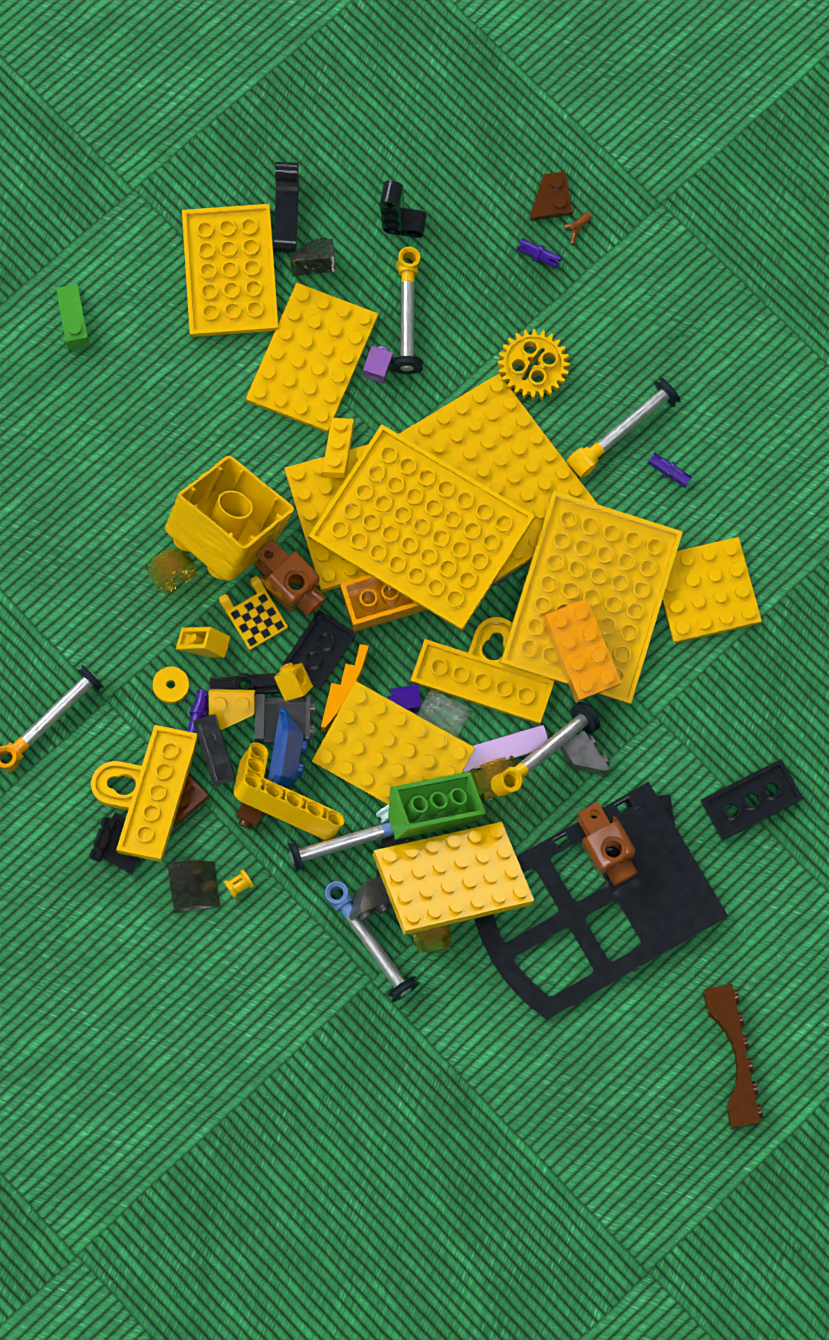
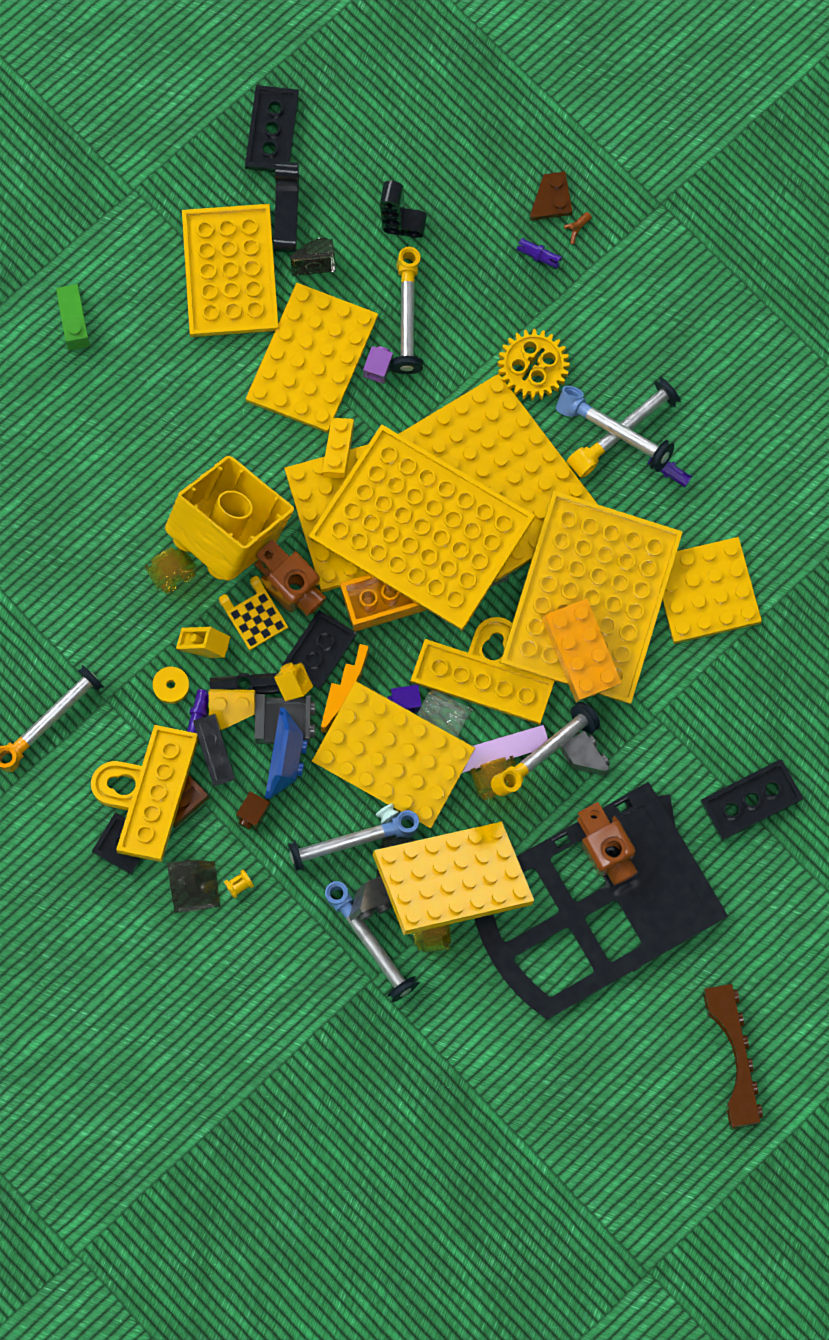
(102, 839): black axle -> none
(262, 118): none -> black plate
(279, 801): yellow beam -> none
(434, 805): bright green slope -> none
(573, 404): none -> piece

